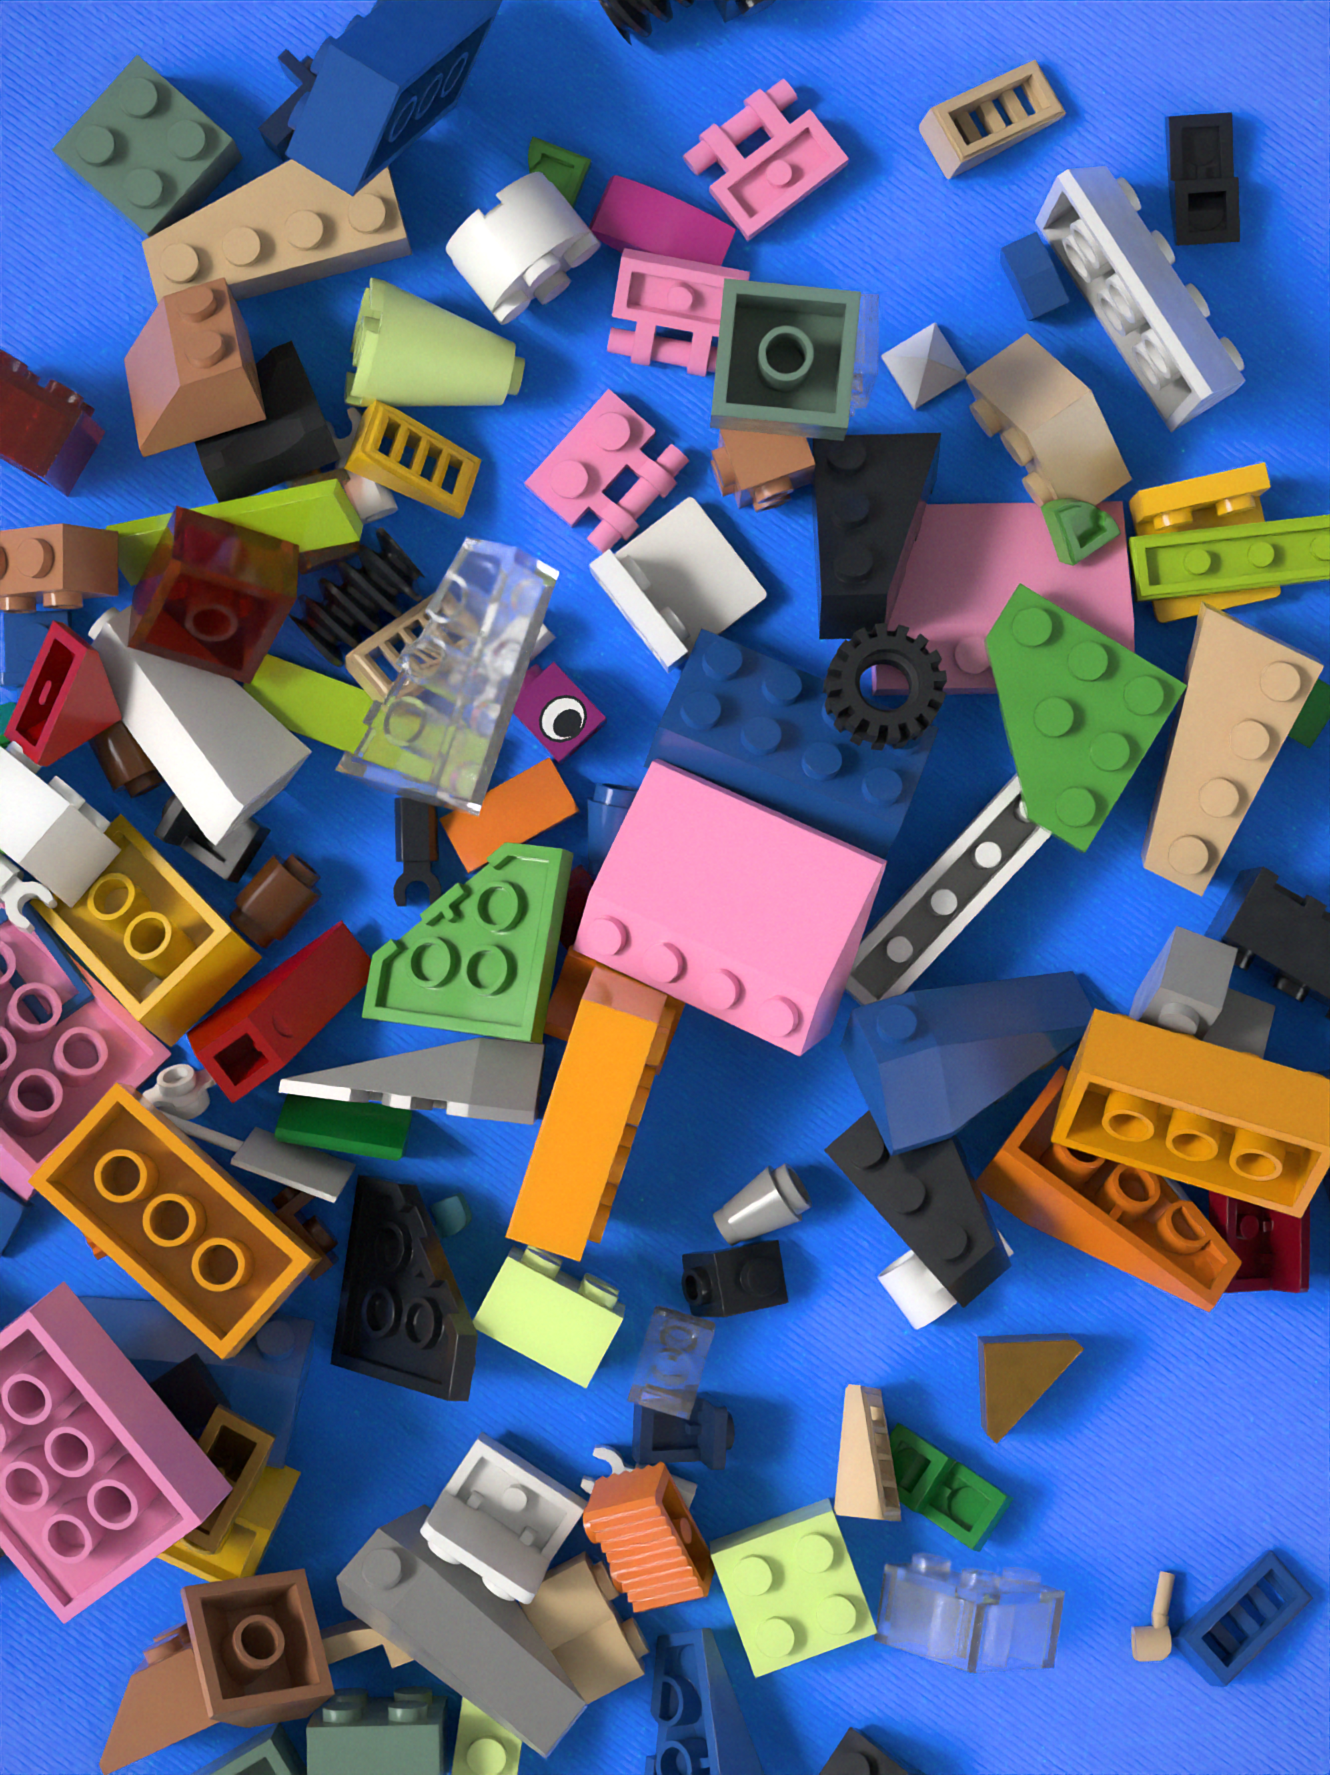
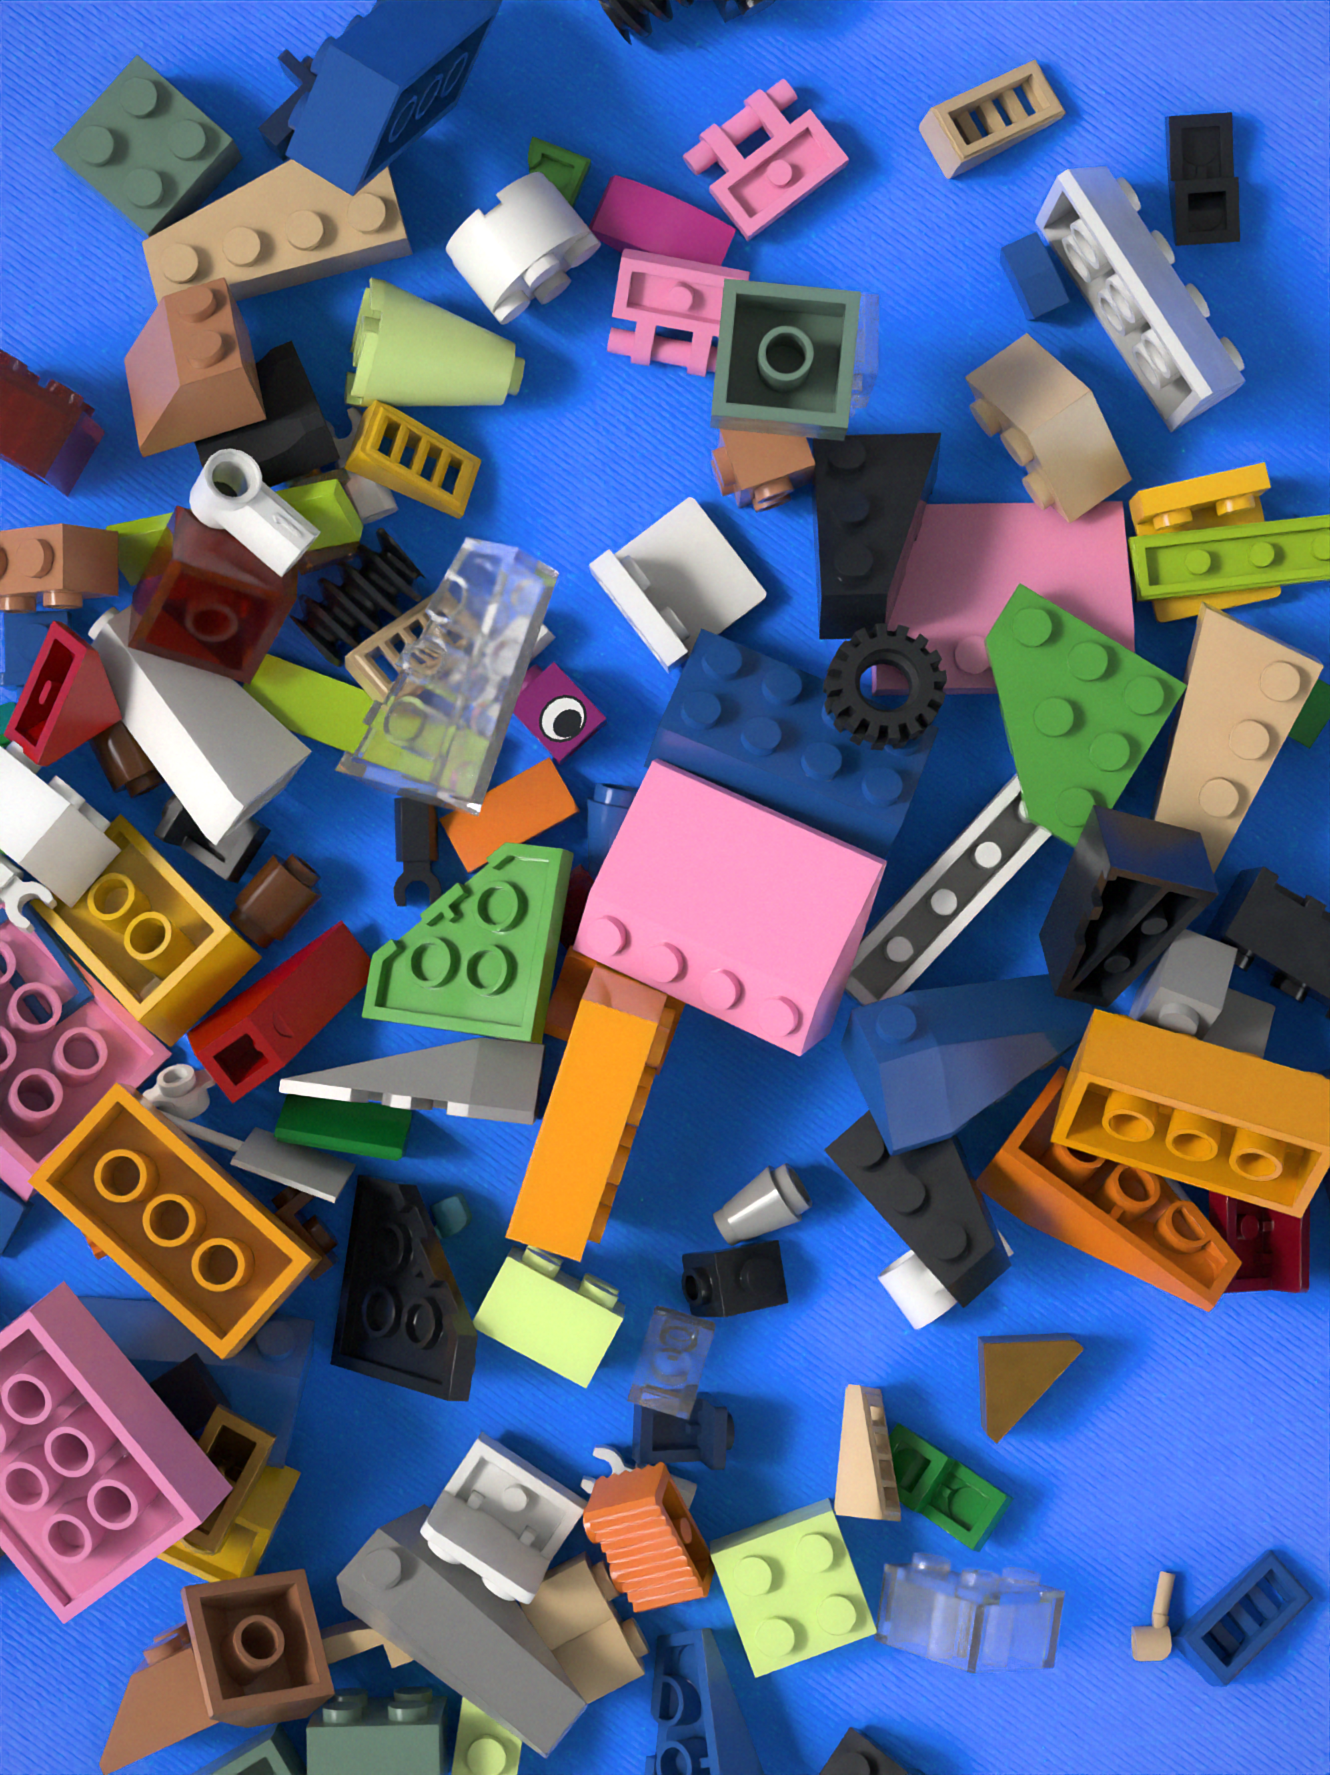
(256, 516): none -> white piece
(593, 458): bright pink plate -> none
(924, 366): white slope -> none
(1077, 528): bright green tile -> none
(1122, 903): none -> black wedge

